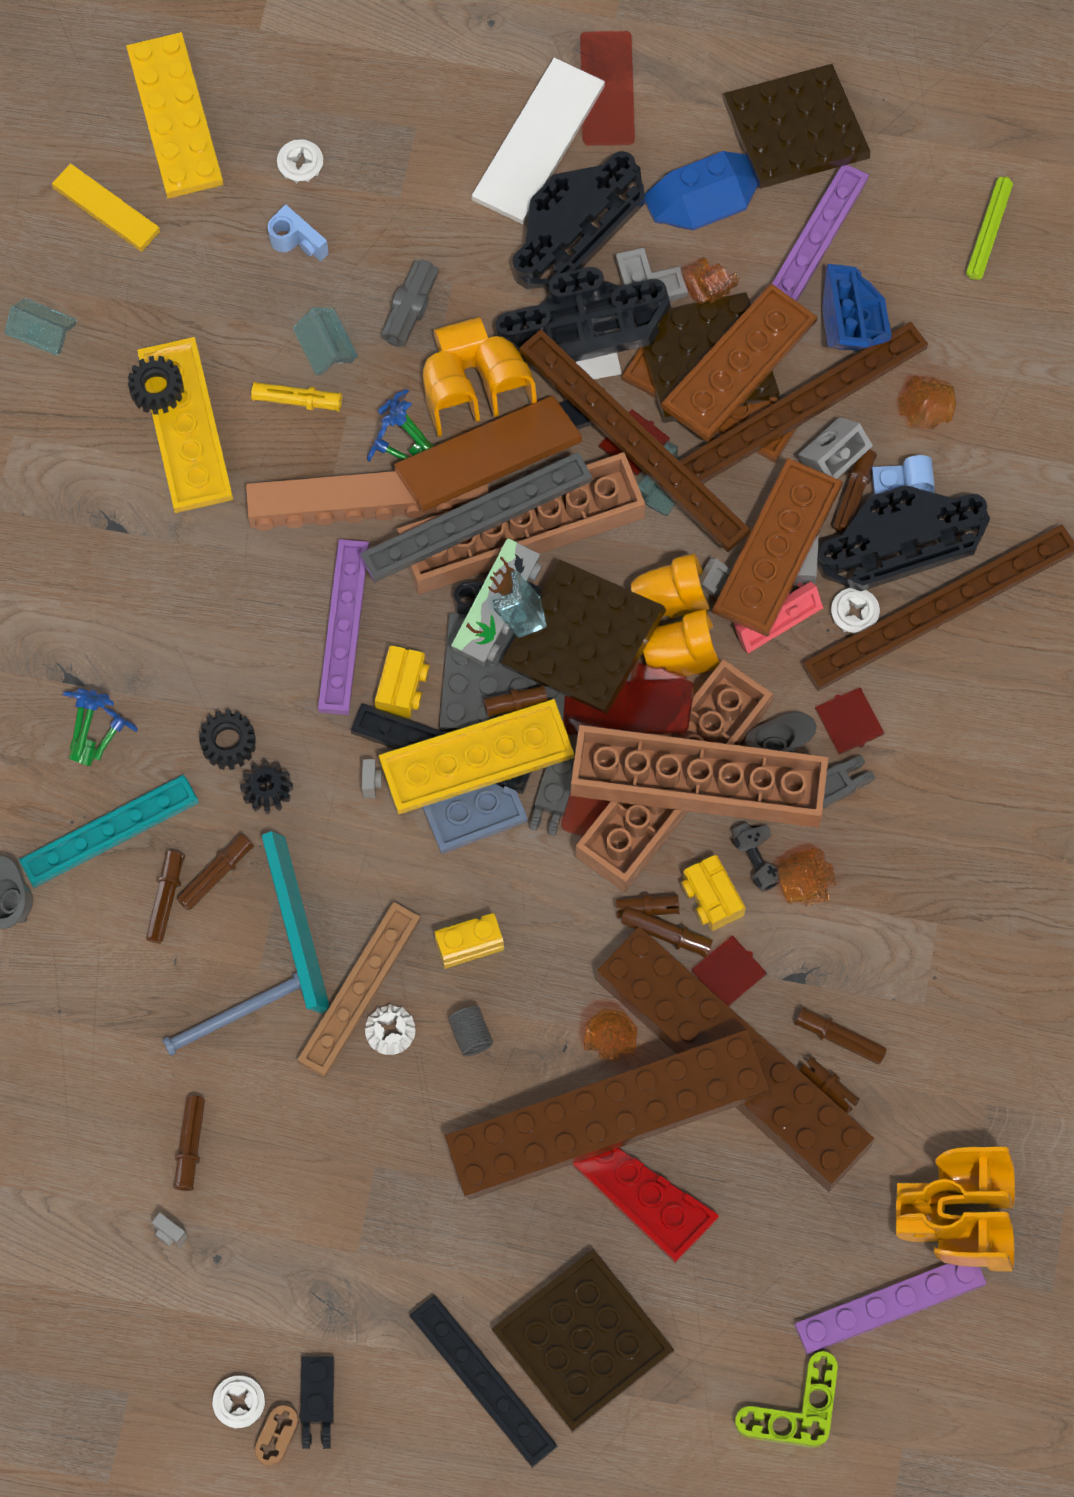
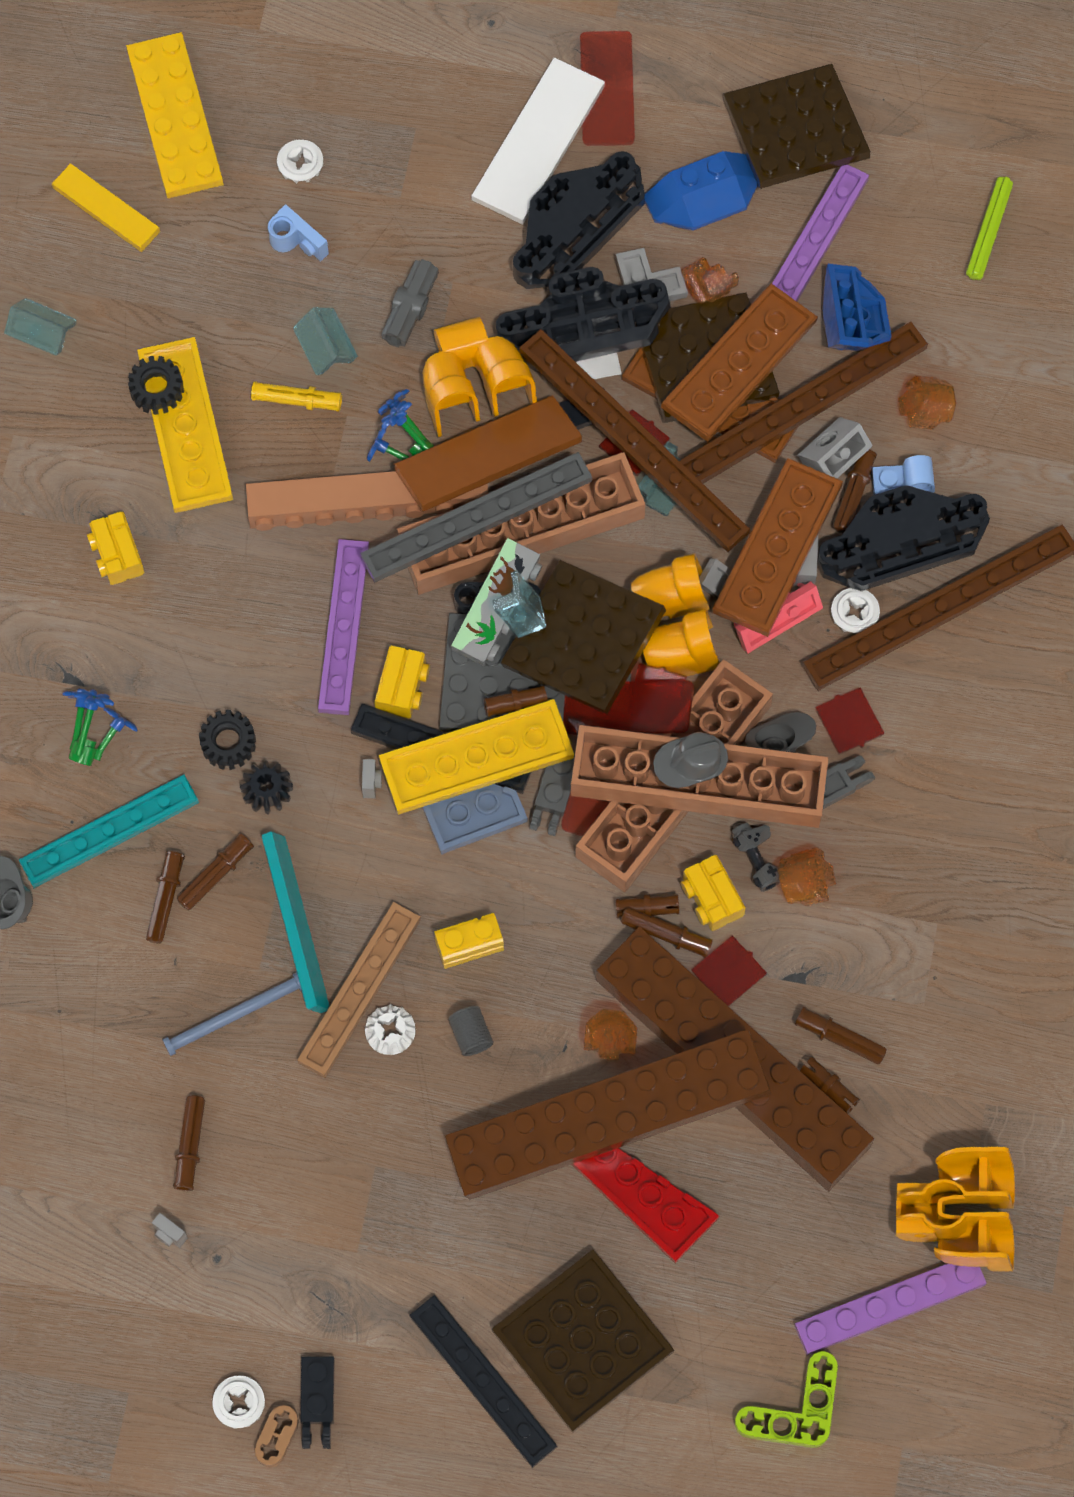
(116, 548): none -> yellow brick
(690, 760): none -> dark grey piece

